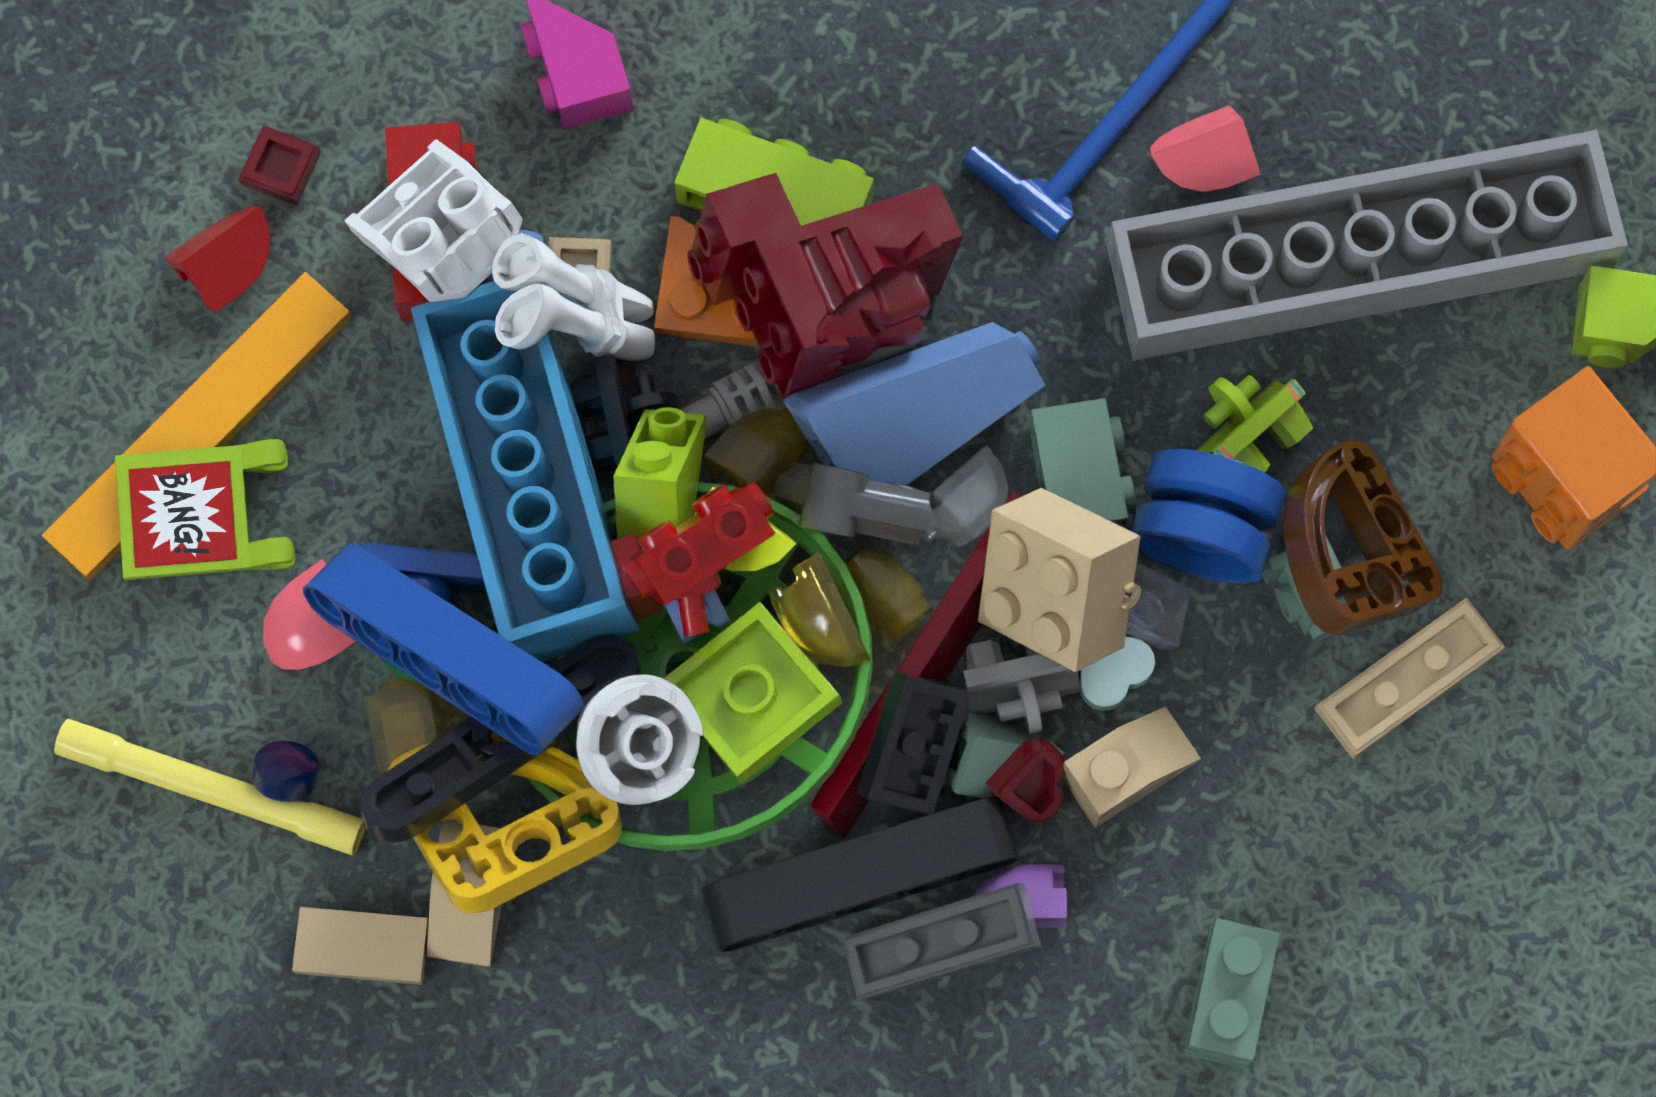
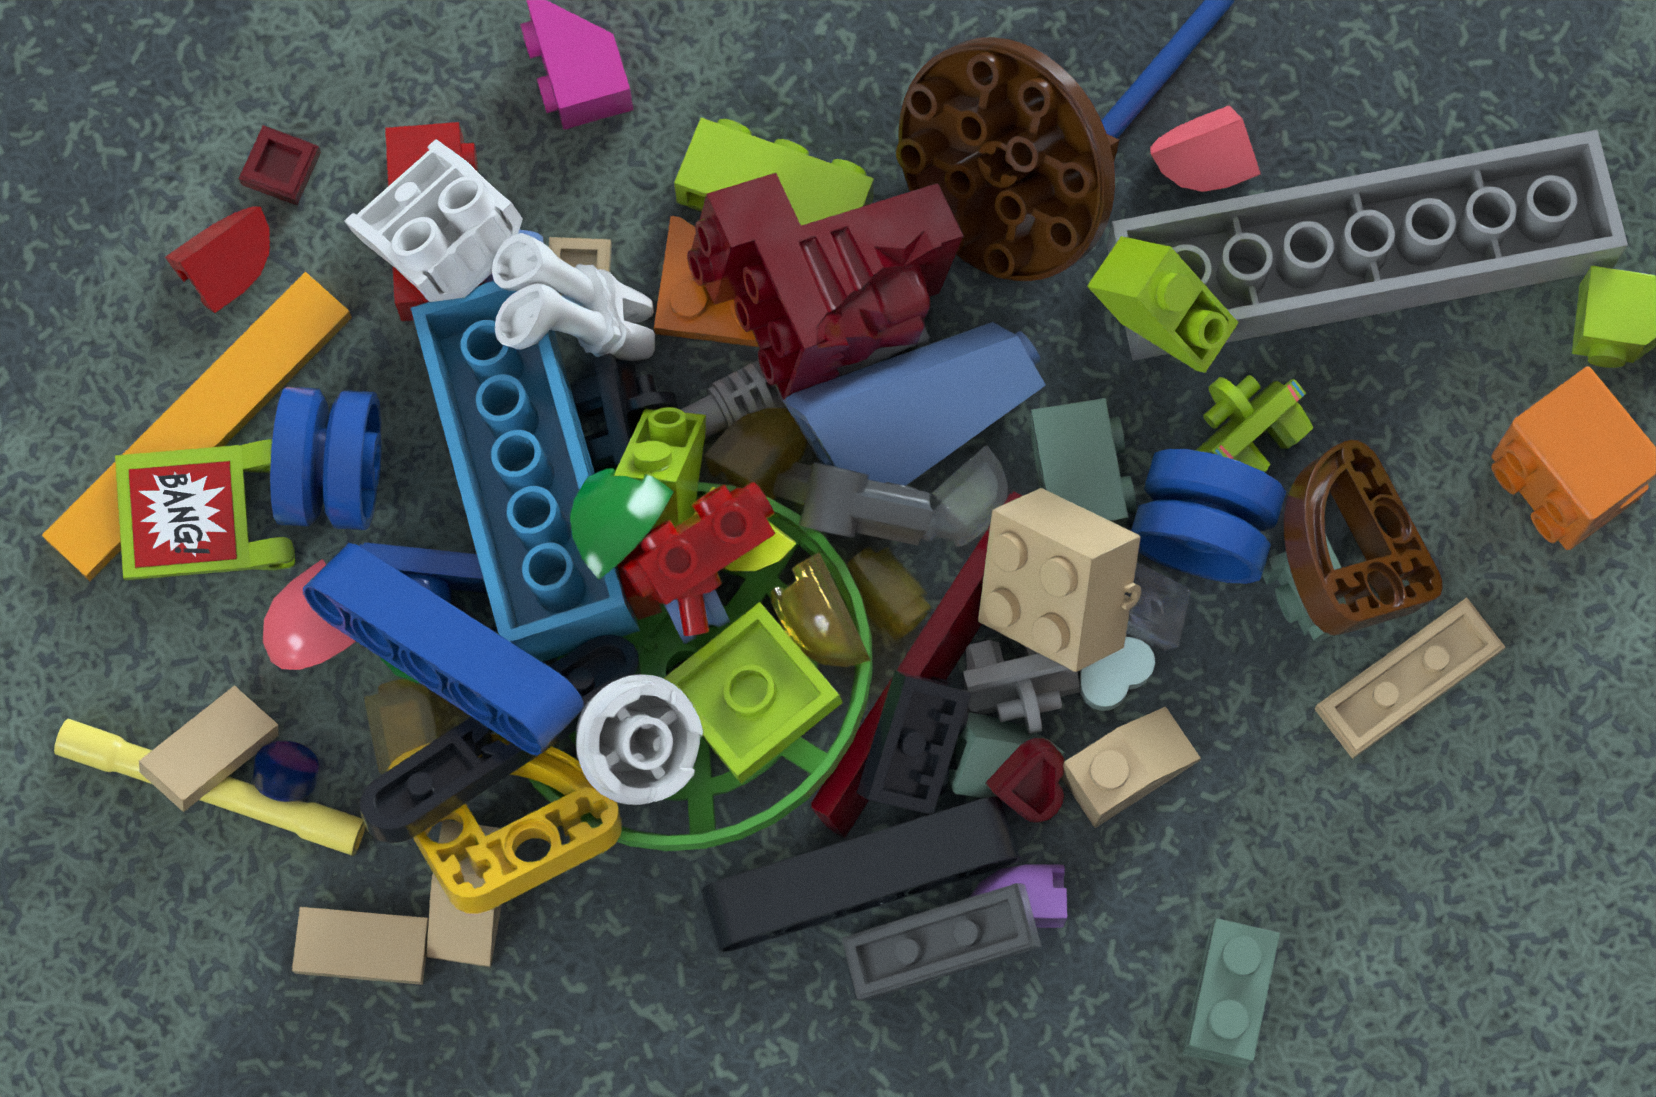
(208, 748): none -> tan tile
(325, 458): none -> blue wheel
(614, 516): none -> green brick
(1012, 156): none -> reddish brown bracket
(1163, 301): none -> lime slope

